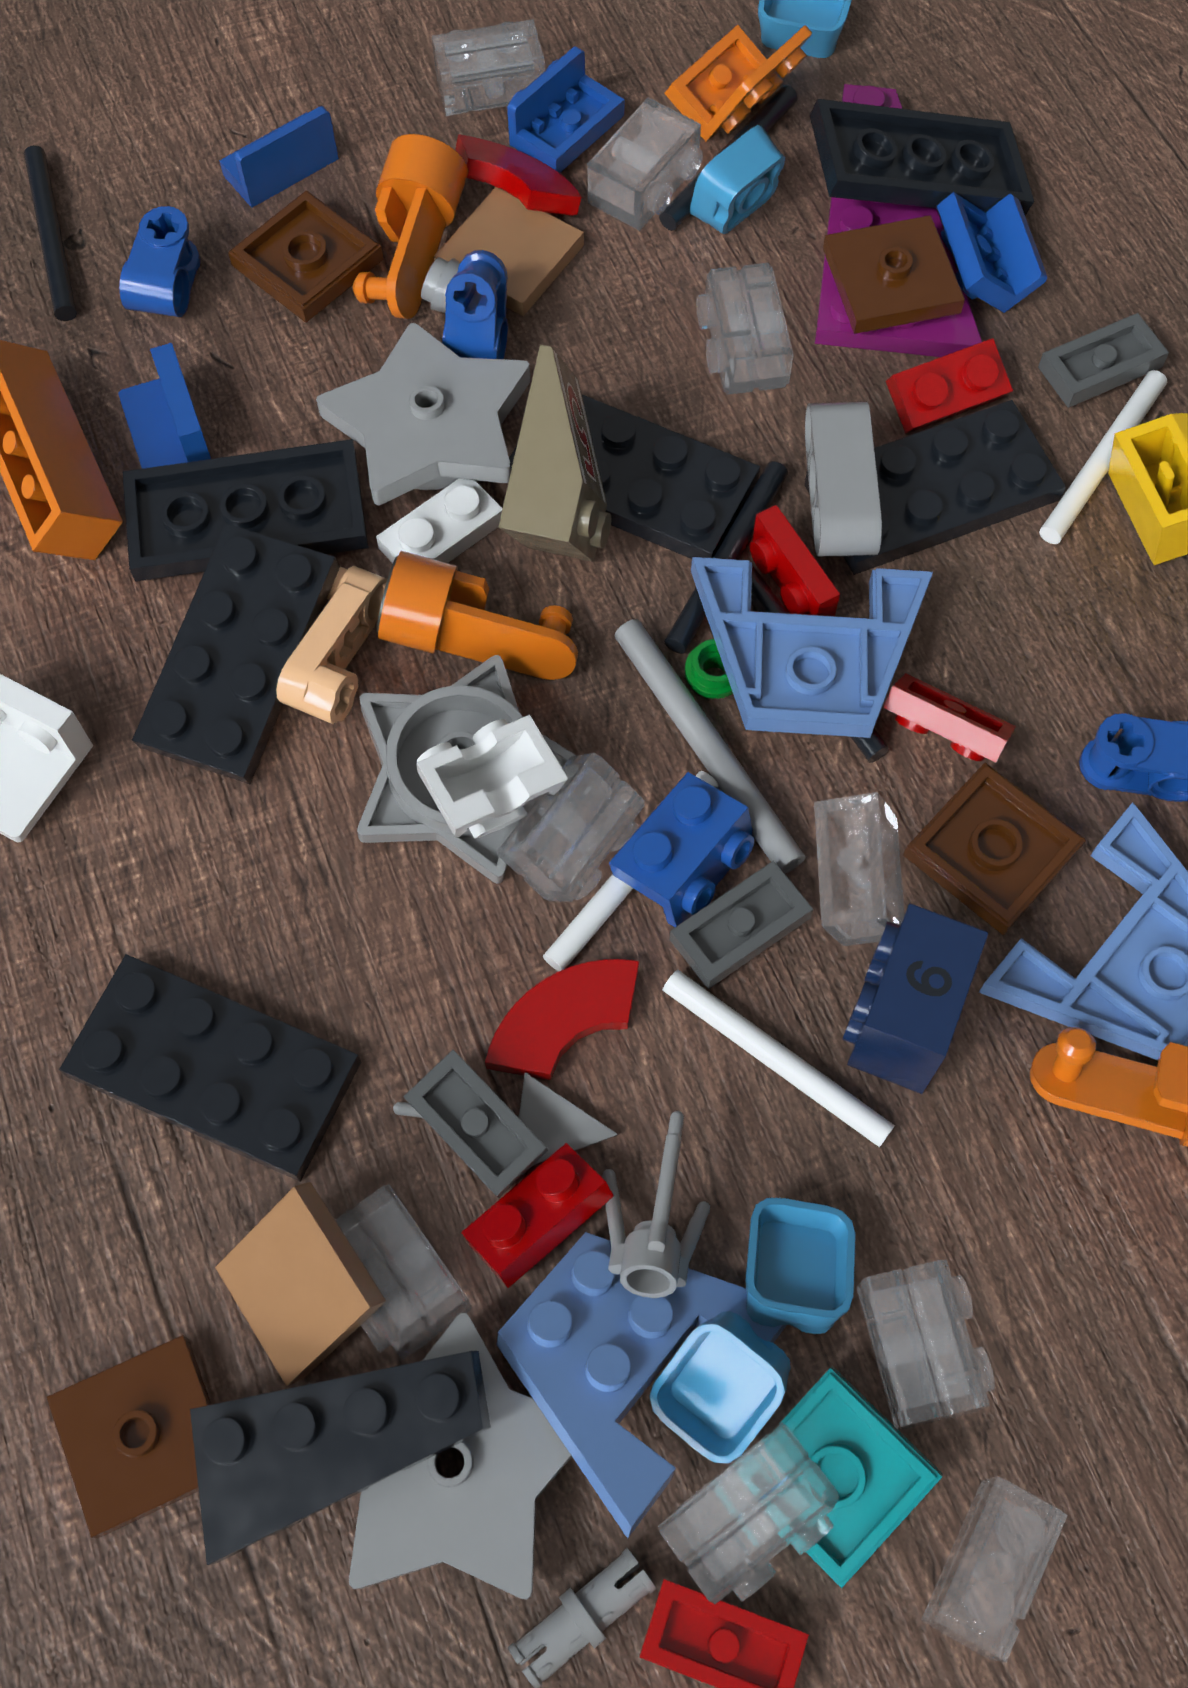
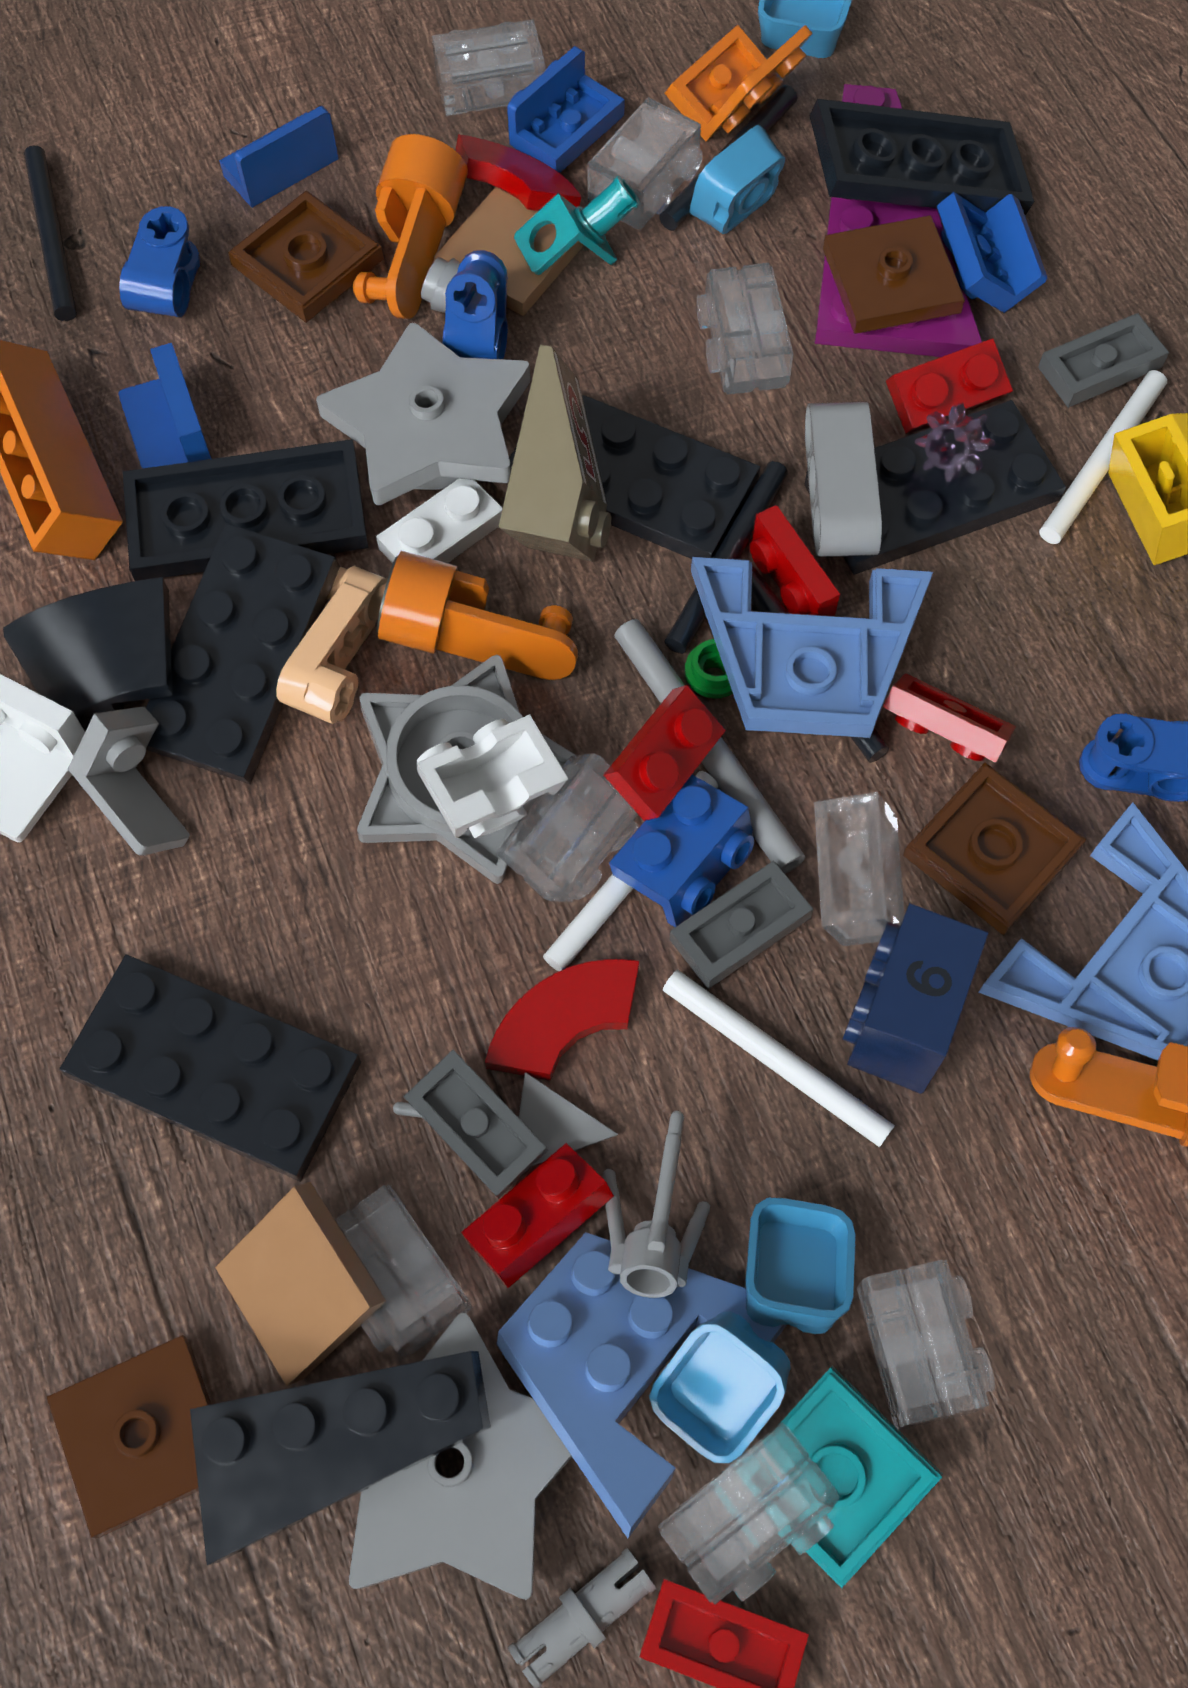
(98, 647): none -> black slope
(108, 773): none -> light grey bracket
(577, 224): none -> teal bracket
(664, 753): none -> red plate
(965, 430): none -> clear purple gear
(994, 1568): clear brick -> none

